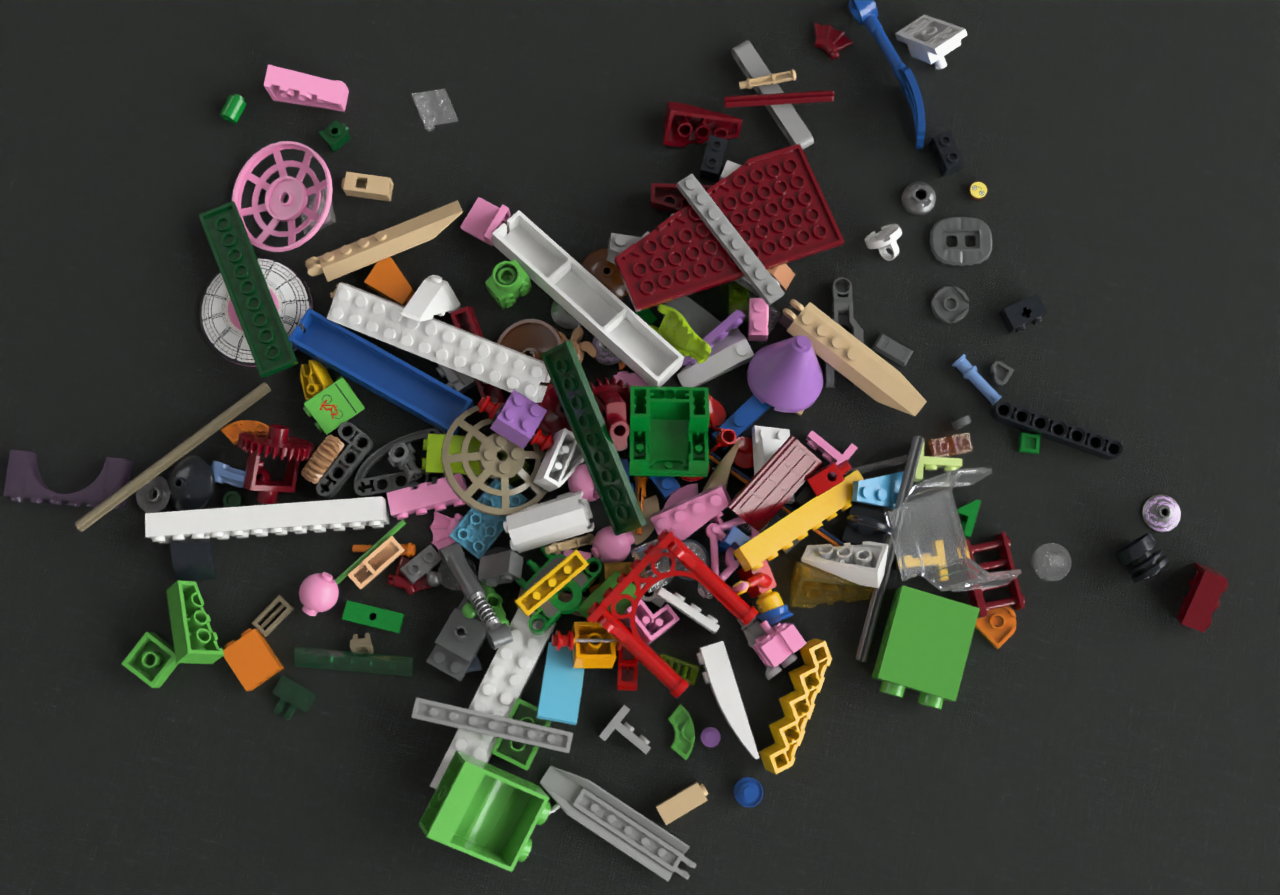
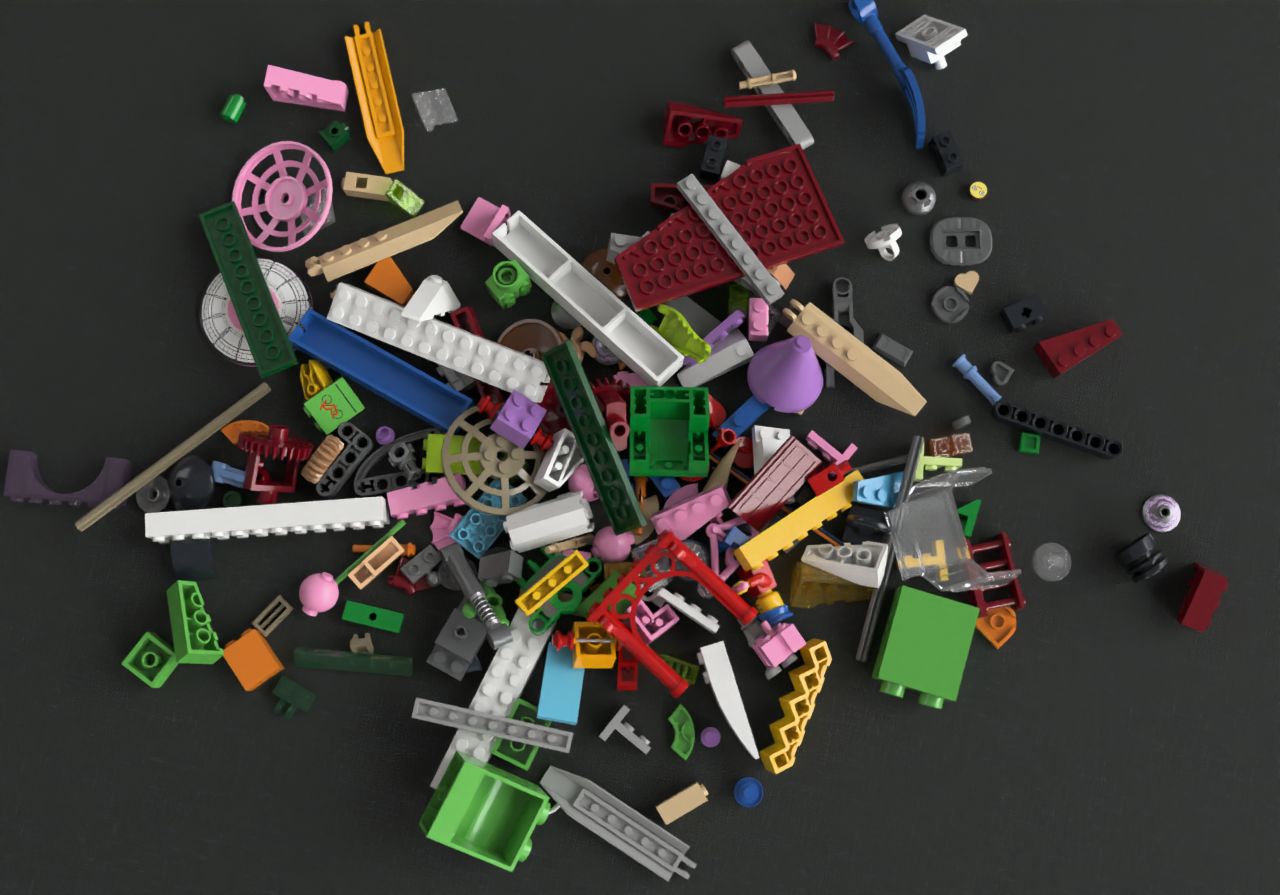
(377, 97): none -> light orange hinge
(385, 435): none -> medium lavender plate
(403, 197): none -> clear neon green slope
(967, 282): none -> tan tile
(1073, 347): none -> dark red wedge

